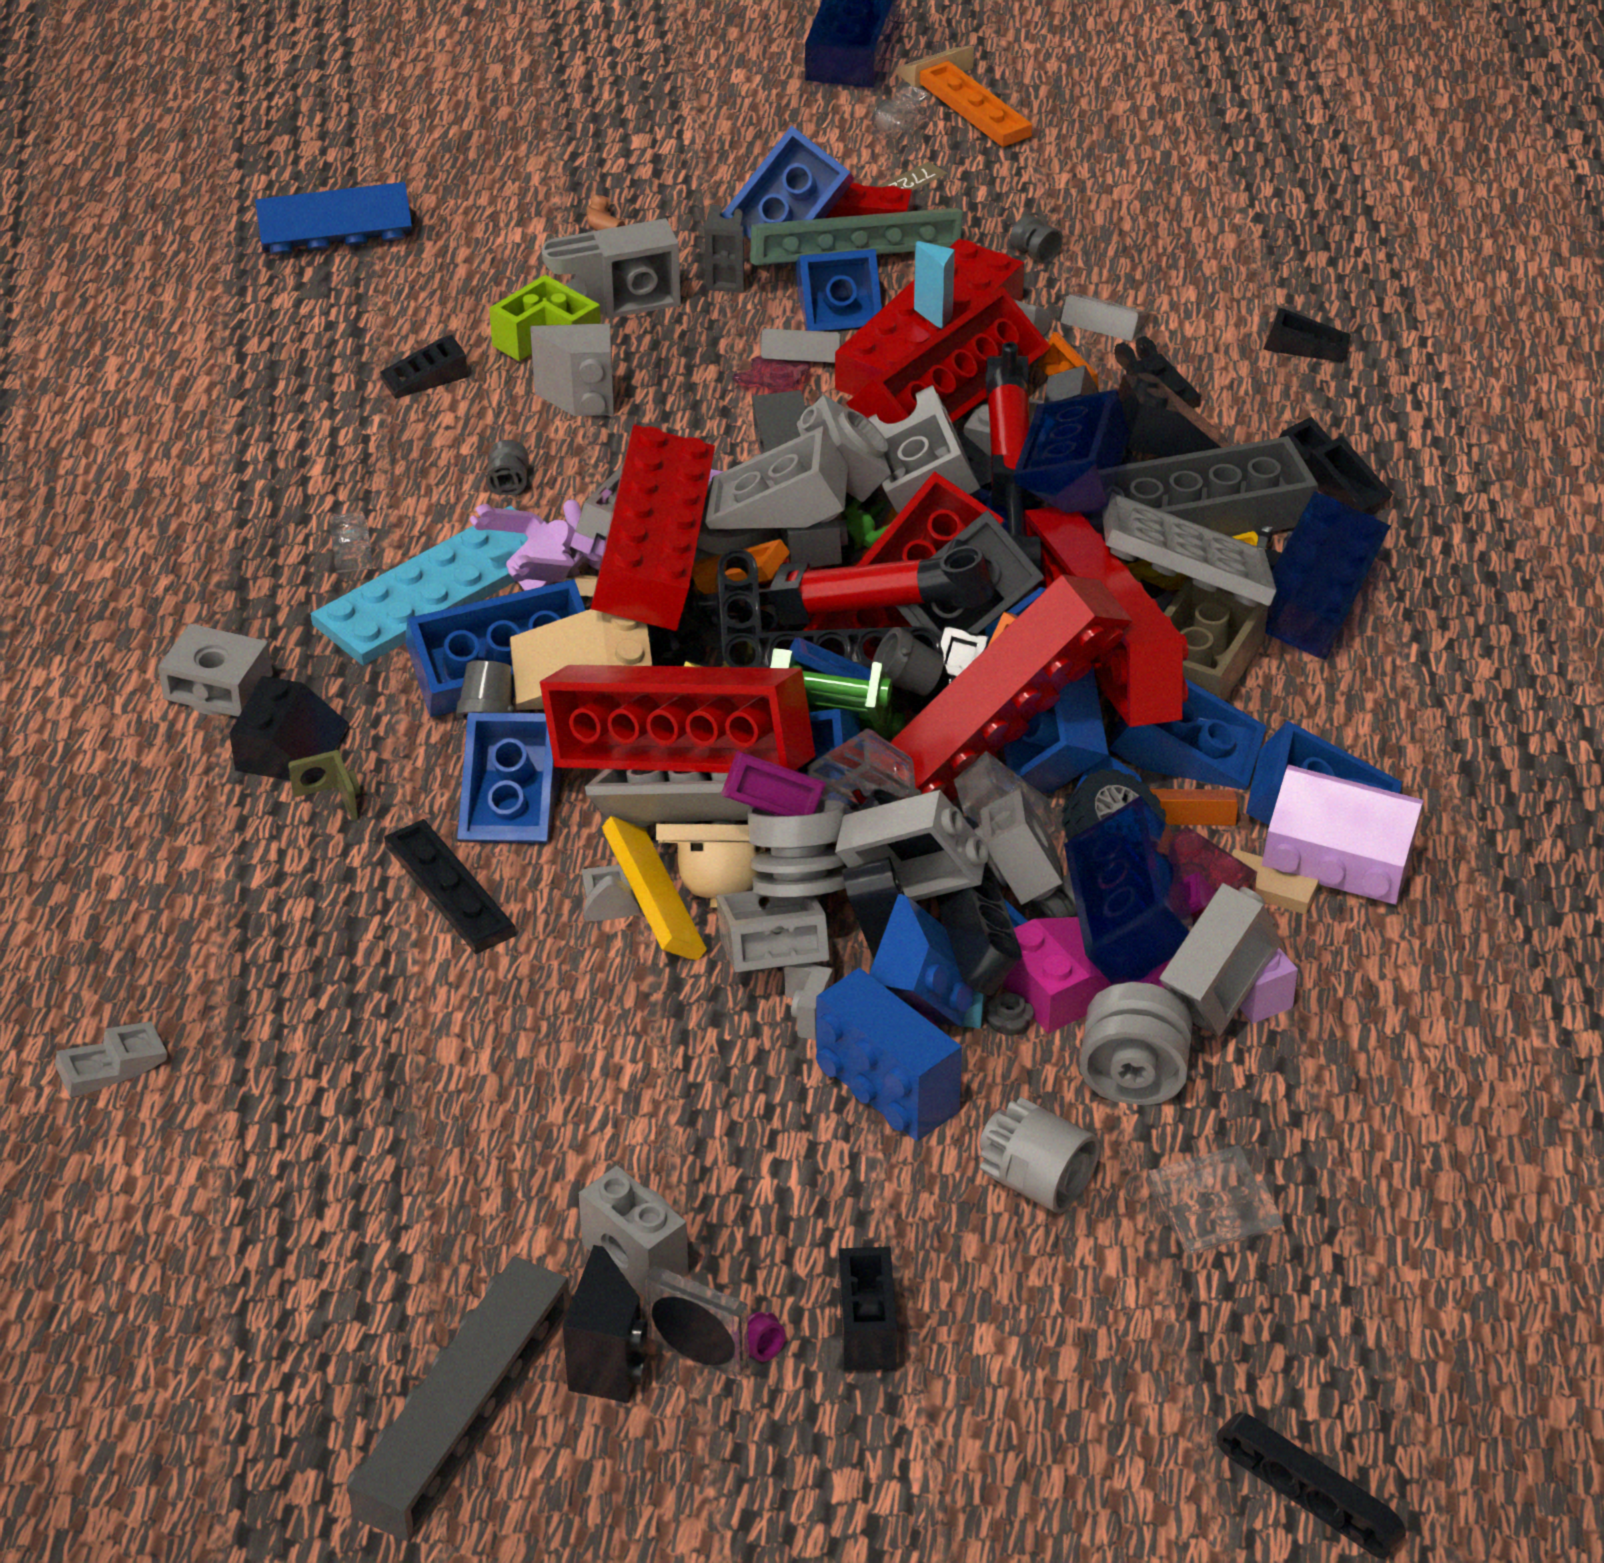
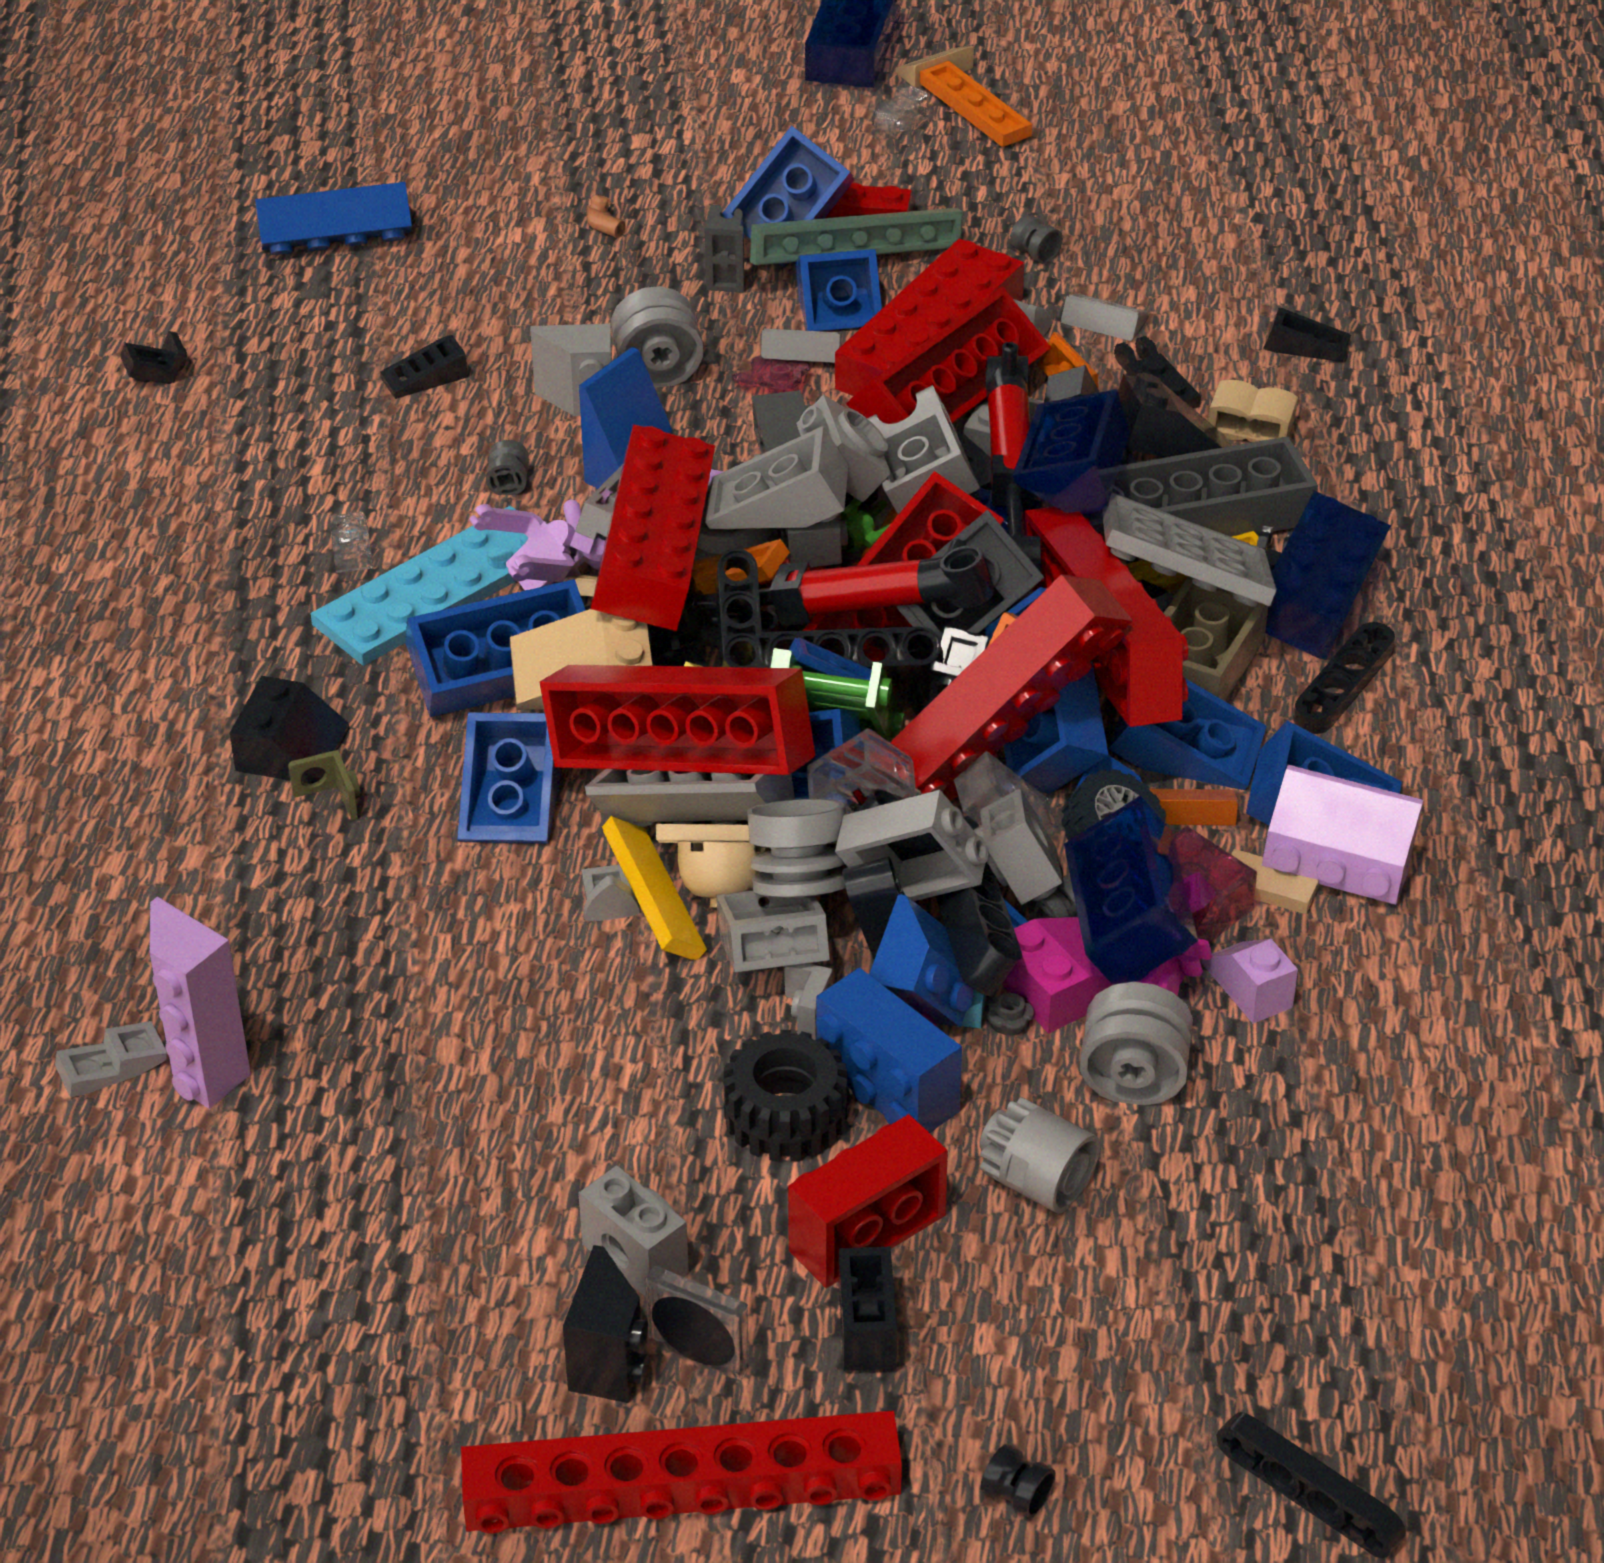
(155, 364): none -> black bracket
(197, 1005): none -> lavender slope
(213, 670): light grey brick -> none
(450, 886): black tile -> none
(458, 1398): dark grey brick -> none
(485, 689): dark grey piece -> none
(537, 304): lime brick -> none
(609, 407): none -> blue slope
(621, 267): light grey brick -> none
(664, 331): none -> light grey wheel
(765, 1336): magenta plate -> none
(772, 787): magenta tile -> none
(791, 1122): none -> black tyre
(830, 1457): none -> red brick
(867, 1197): none -> red brick
(909, 662): dark grey piece -> none
(916, 177): dark tan sticker -> none
(934, 282): medium azure slope -> none
(1018, 1480): none -> black wheel
(1213, 1200): clear slope -> none
(1222, 957): light grey window -> none
(1252, 413): none -> tan brick
(1337, 467): black slope -> none
(1338, 675): none -> black beam

